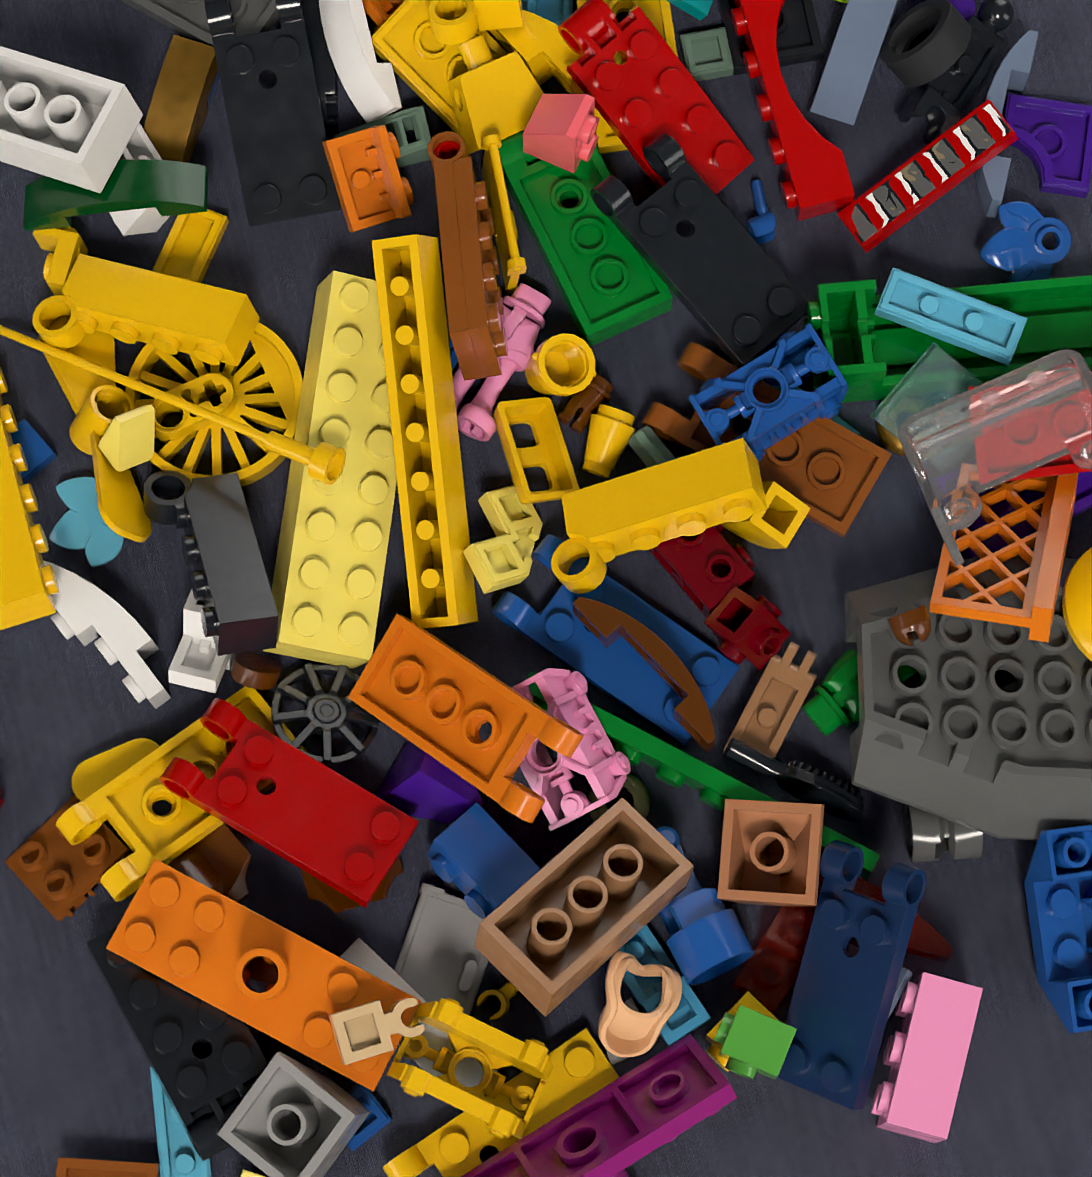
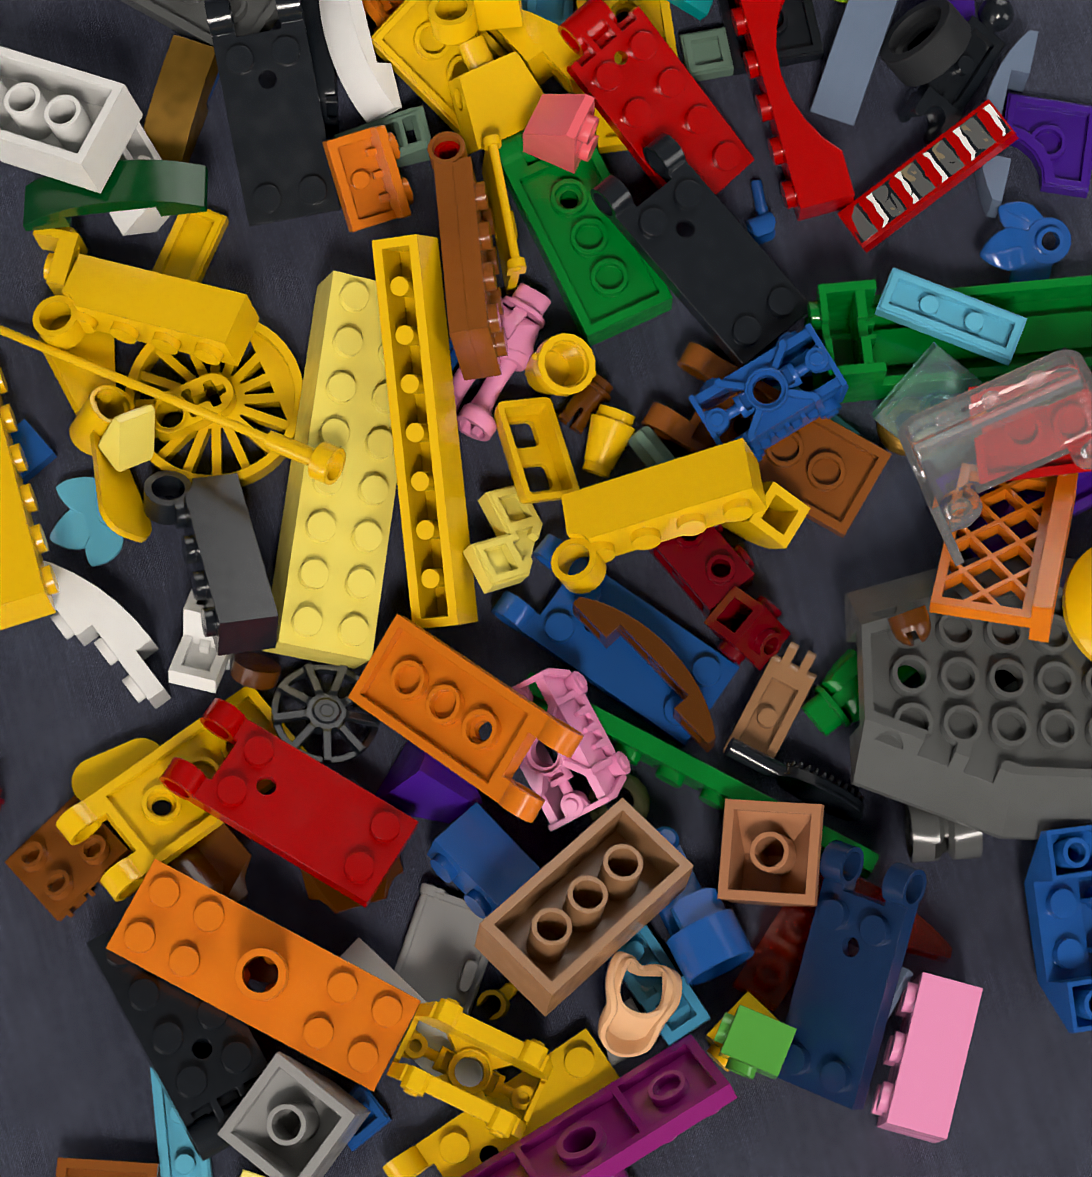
(367, 1030): tan plate -> none

